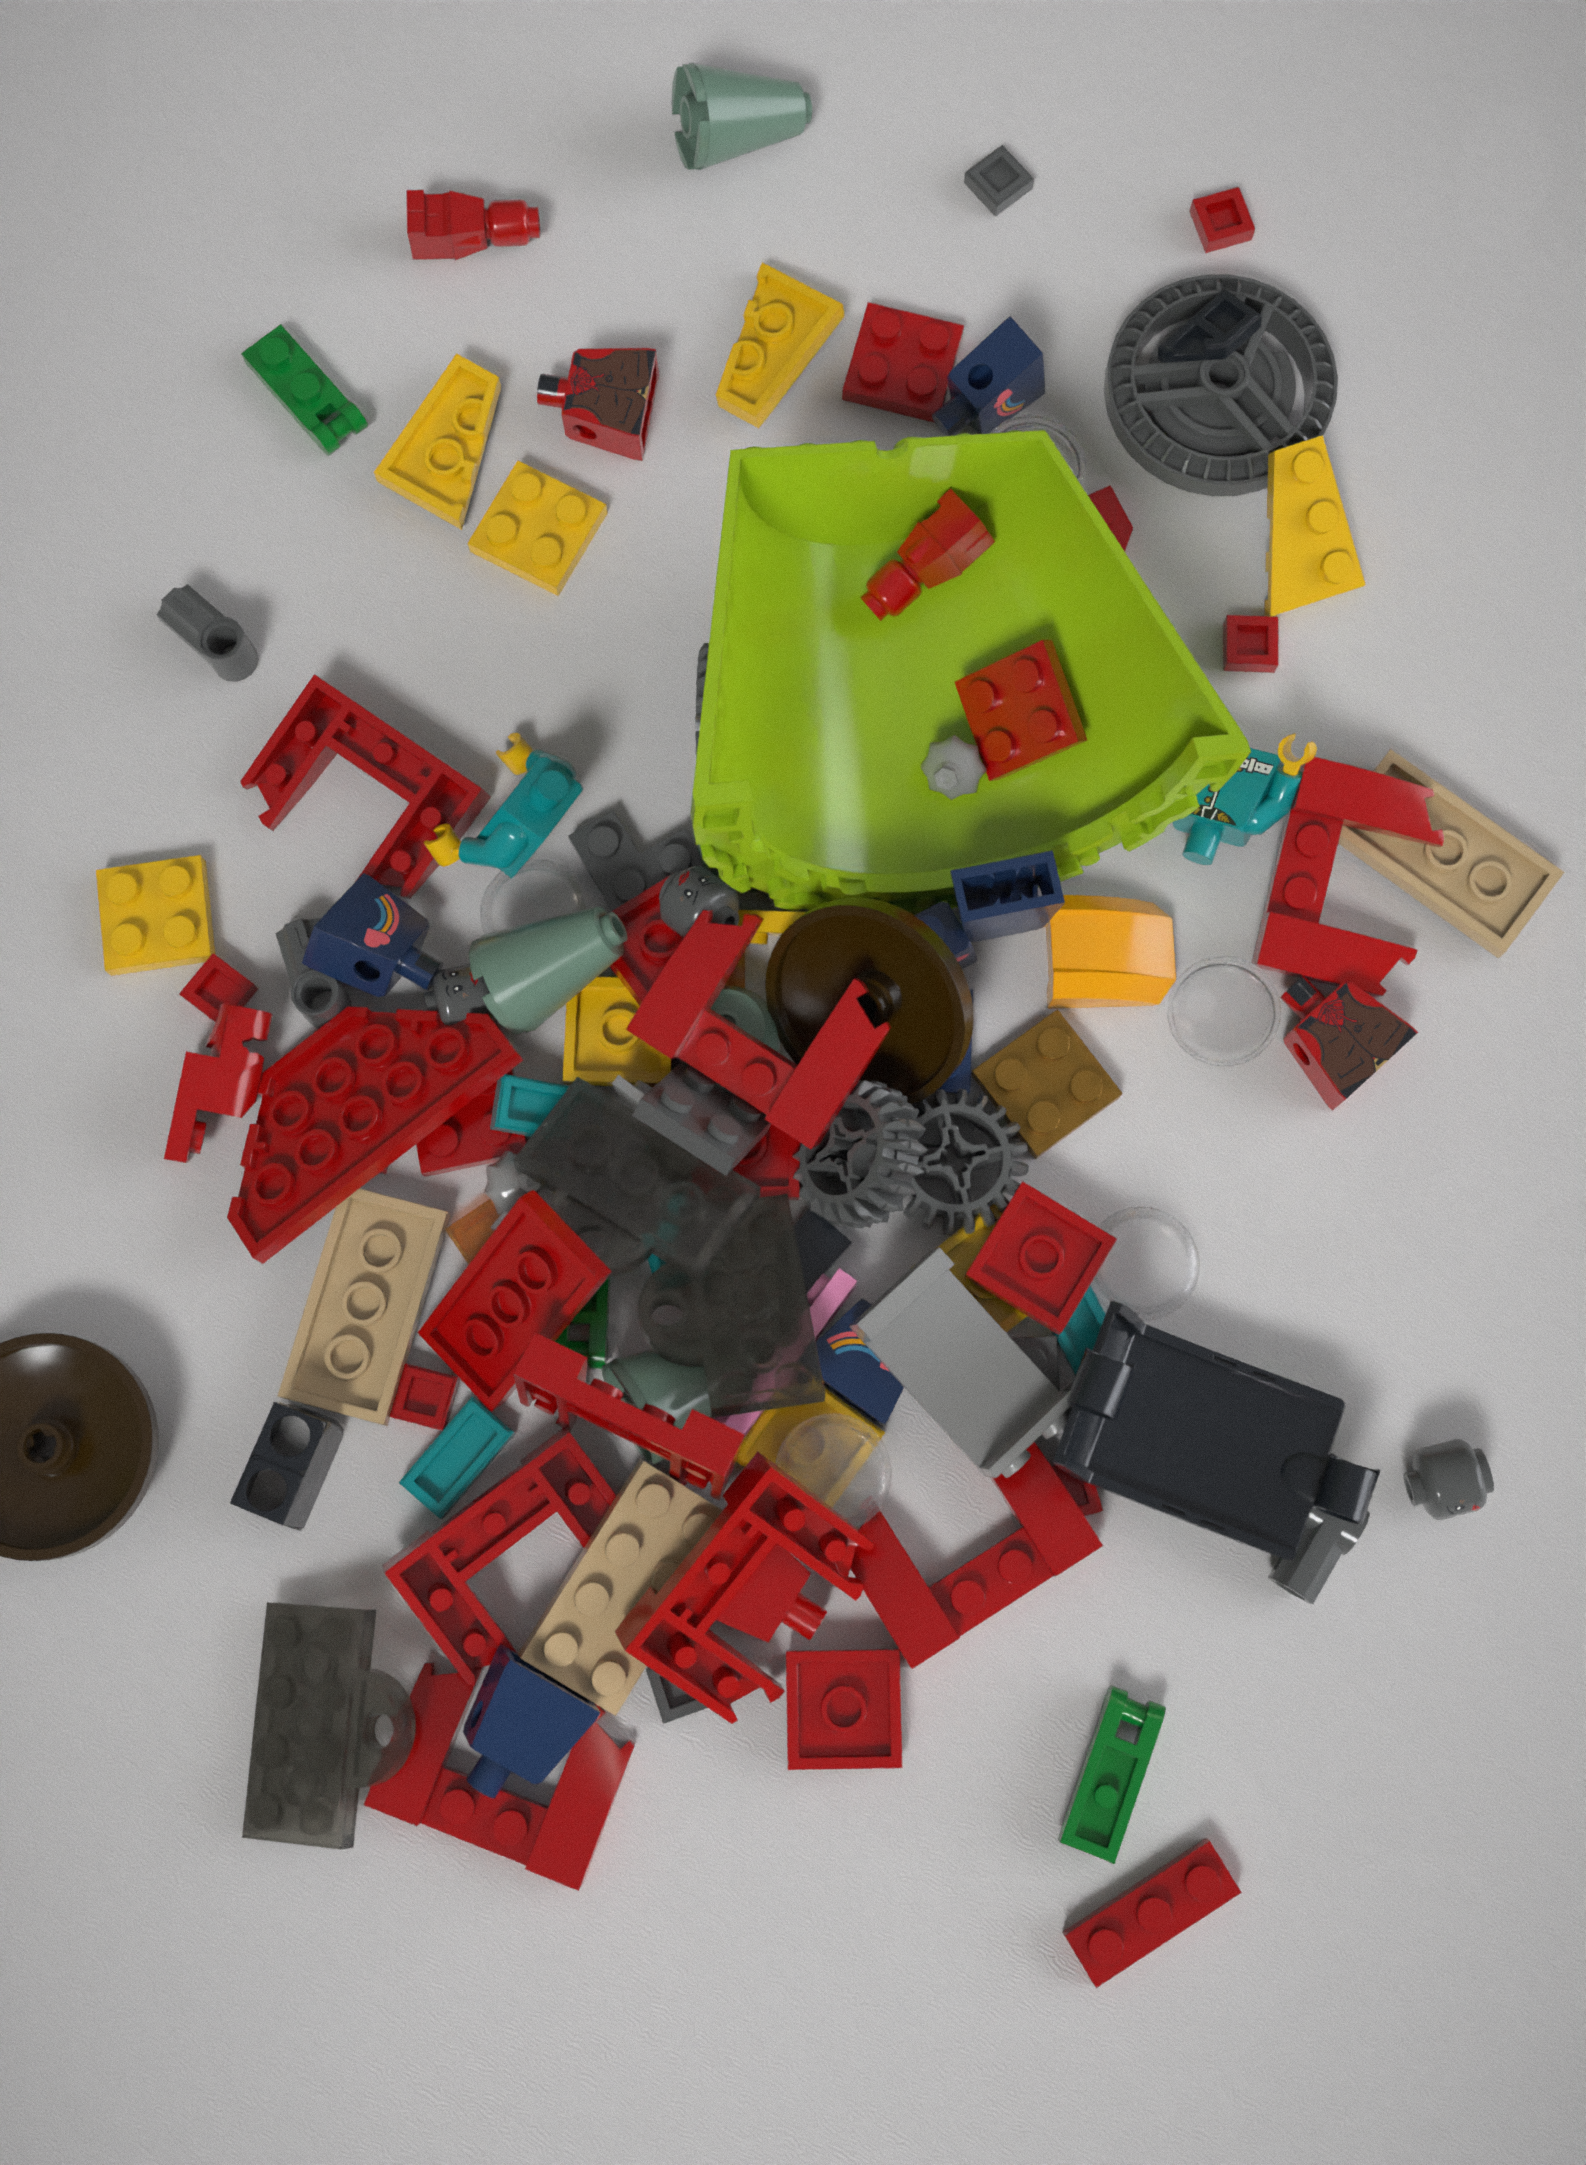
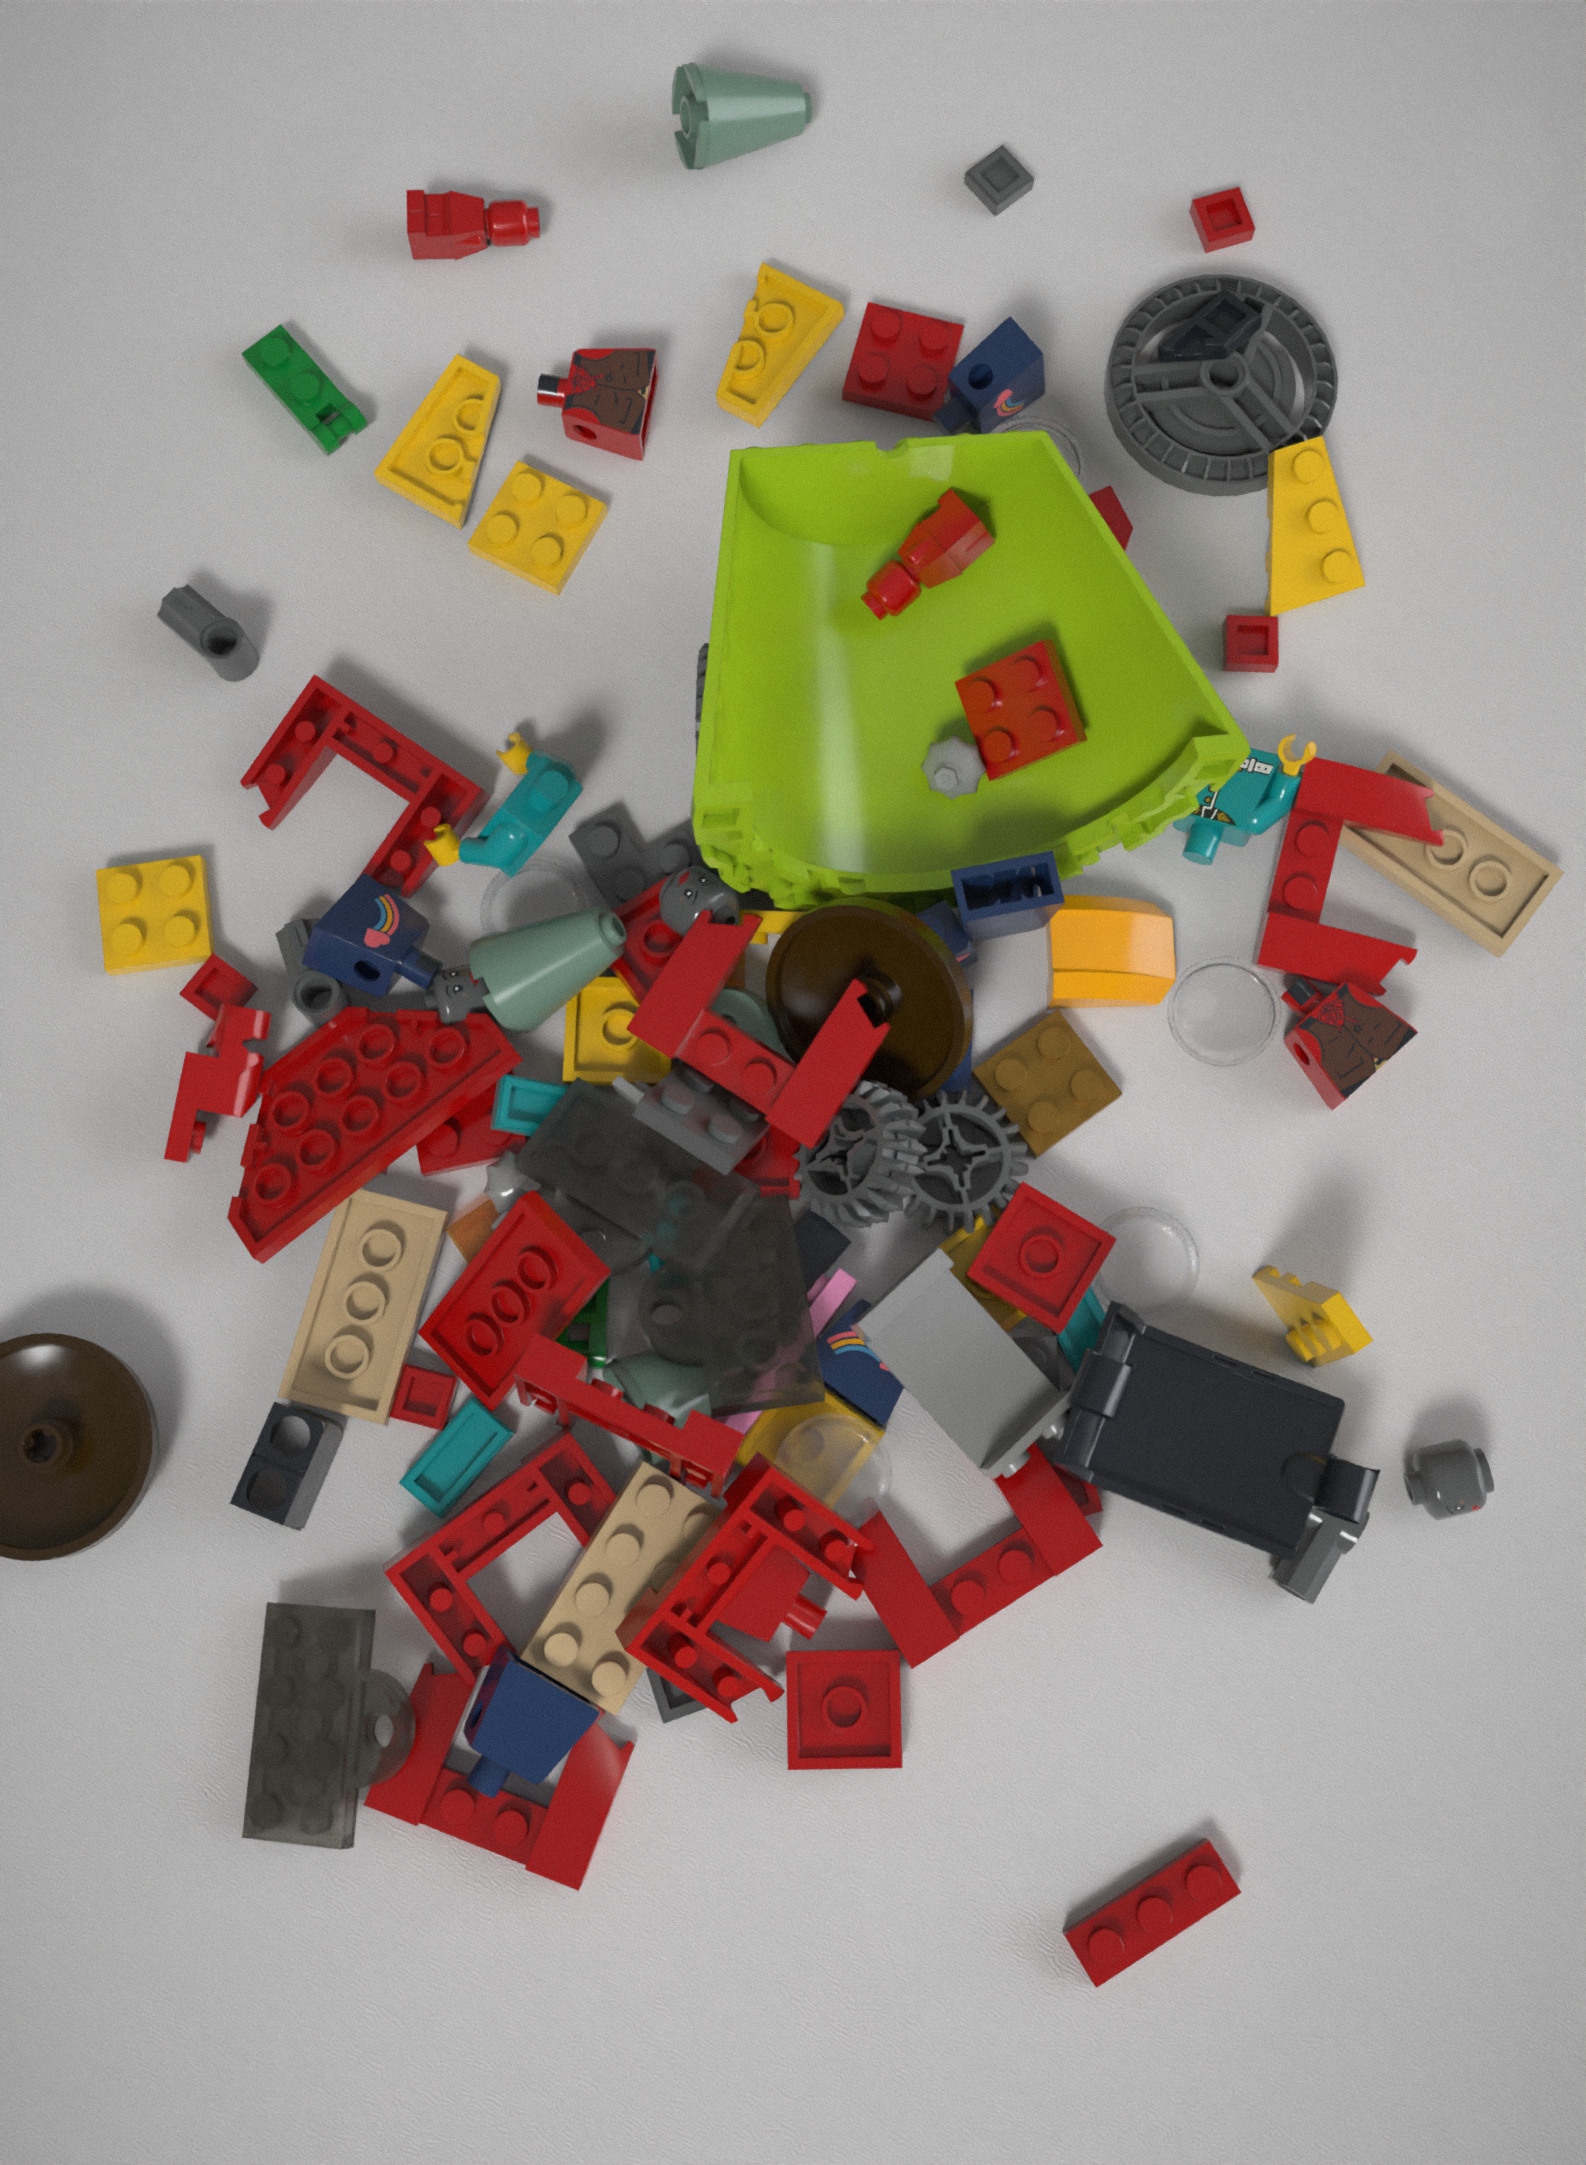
(1111, 1776): green plate -> none
(1317, 1317): none -> yellow wing

